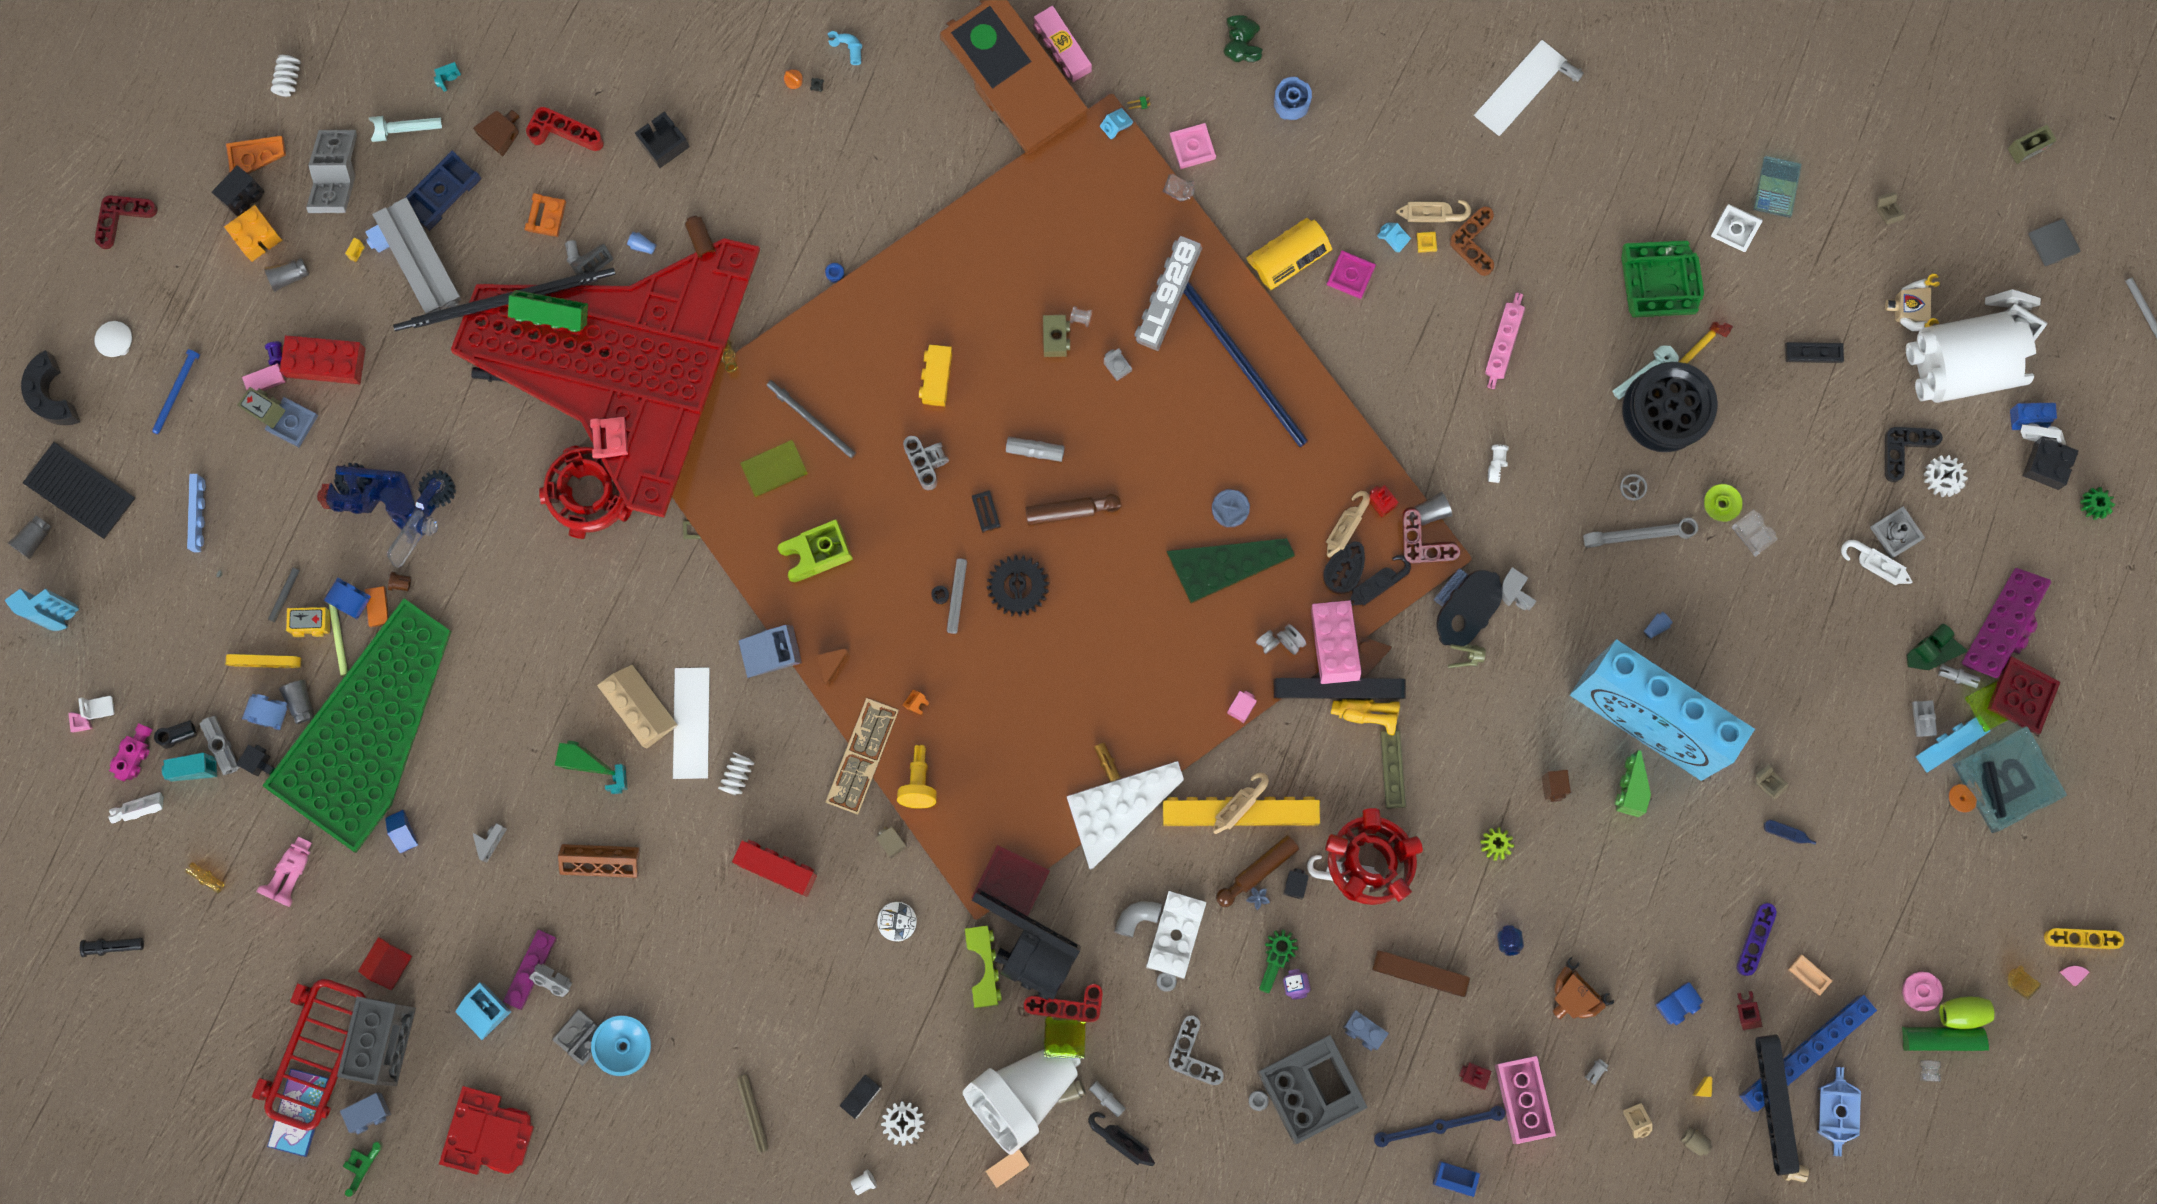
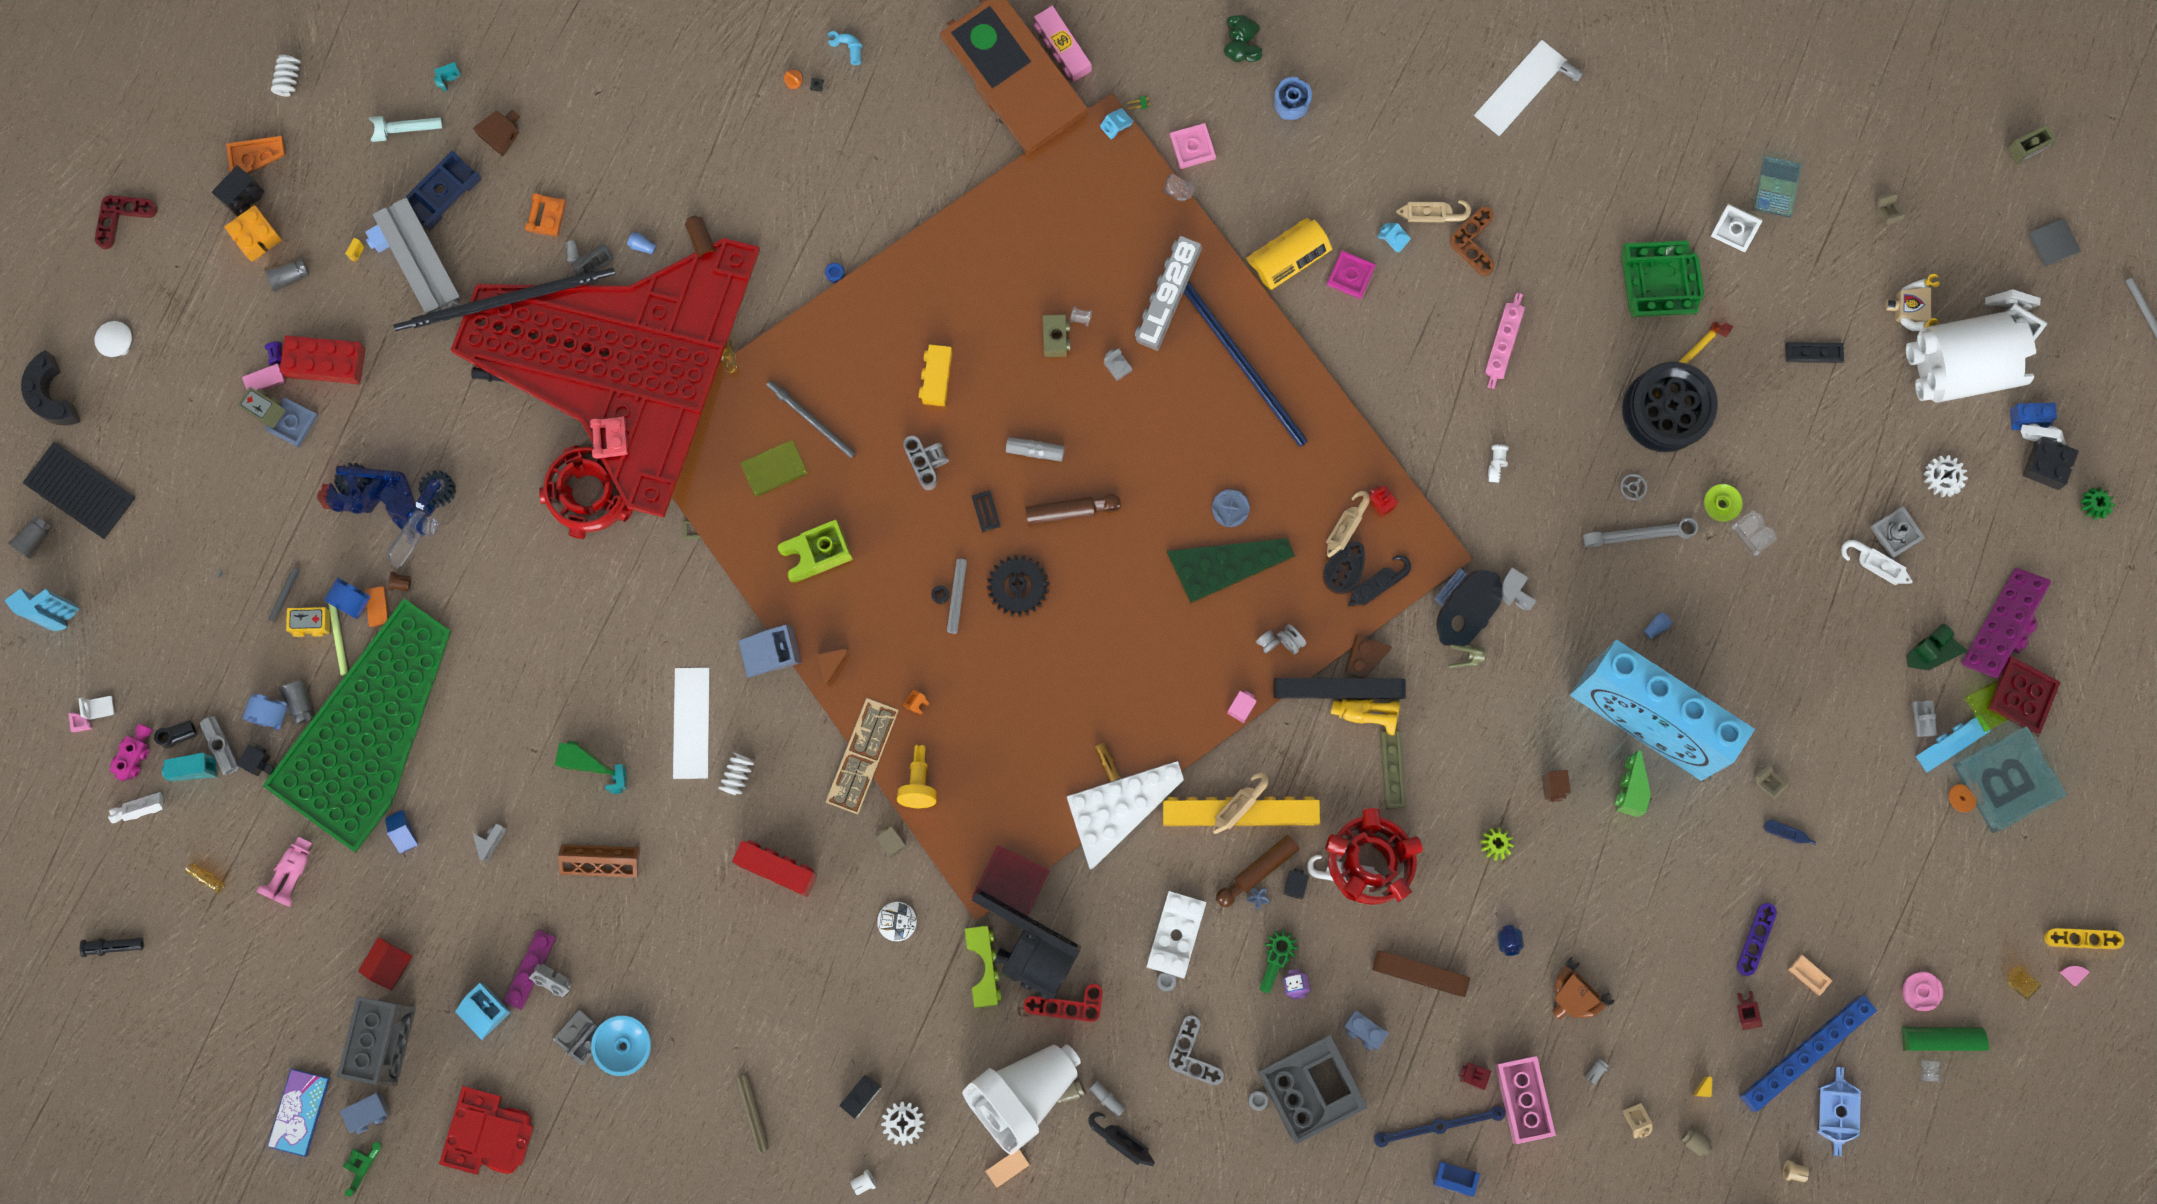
(175, 390): blue bar -> none
(195, 518): light blue plate -> none
(263, 1087): red bar -> none
(265, 661): yellow beam -> none
(331, 171): light grey bracket -> none
(547, 310): green brick -> none
(567, 131): red beam -> none
(637, 705): tan slope -> none
(665, 142): black piece -> none
(1064, 1038): clear neon green piece -> none
(1134, 914): light grey cylinder -> none
(1335, 642): bright pink brick -> none
(1422, 548): beam -> none
(1426, 242): yellow tile -> none
(1433, 509): flat silver plant -> none
(1659, 354): light aqua piece -> none
(1679, 1003): blue brick -> none
(1777, 1104): black beam -> none
(1899, 446): black beam -> none
(1959, 676): light grey pin -> none
(1966, 1012): lime piece -> none
(1994, 789): black axle -> none

